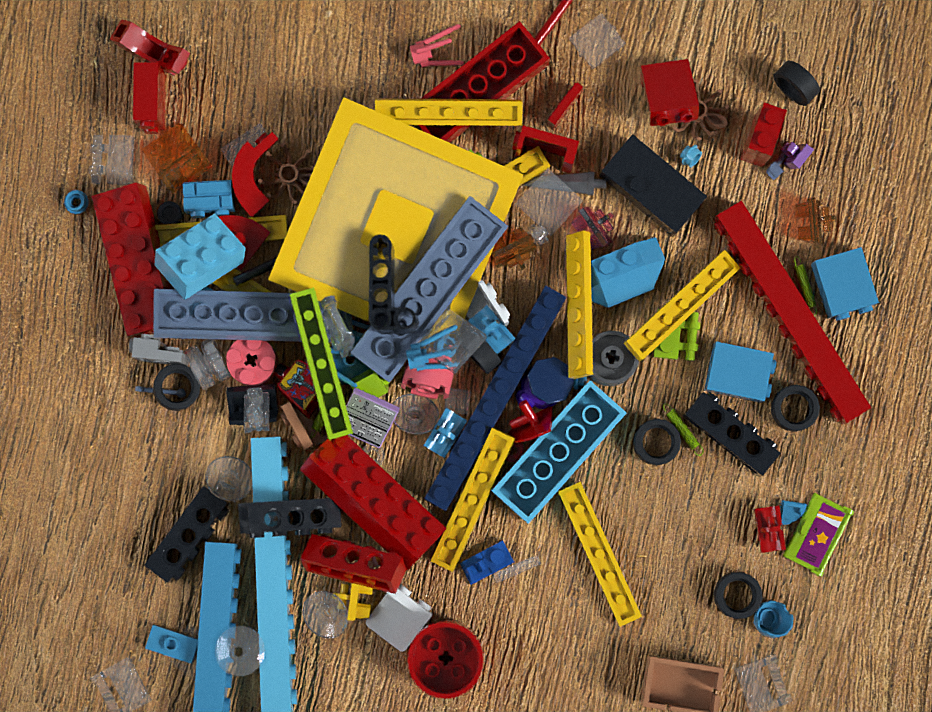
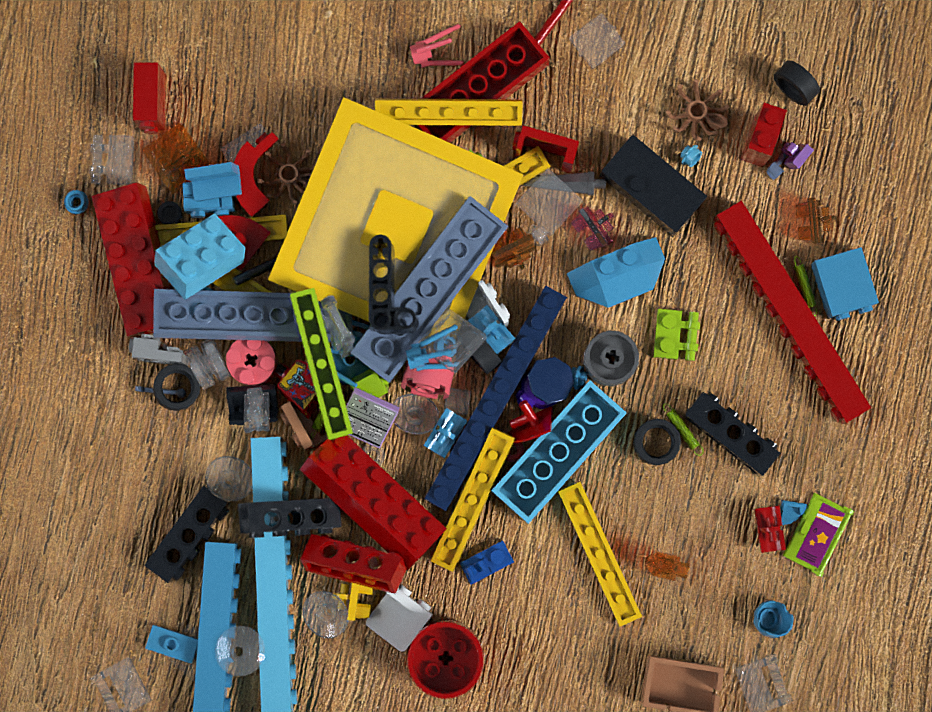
(149, 48): red arch -> none
(214, 181): none -> dark azure panel
(516, 569): clear tile -> none
(564, 105): red tile -> none
(579, 305): yellow plate -> none
(666, 566): none -> clear orange hips
(670, 92): red panel -> none
(681, 305): yellow plate -> none
(740, 372): dark azure brick -> none
(756, 595): black tyre -> none
(813, 402): black tyre -> none

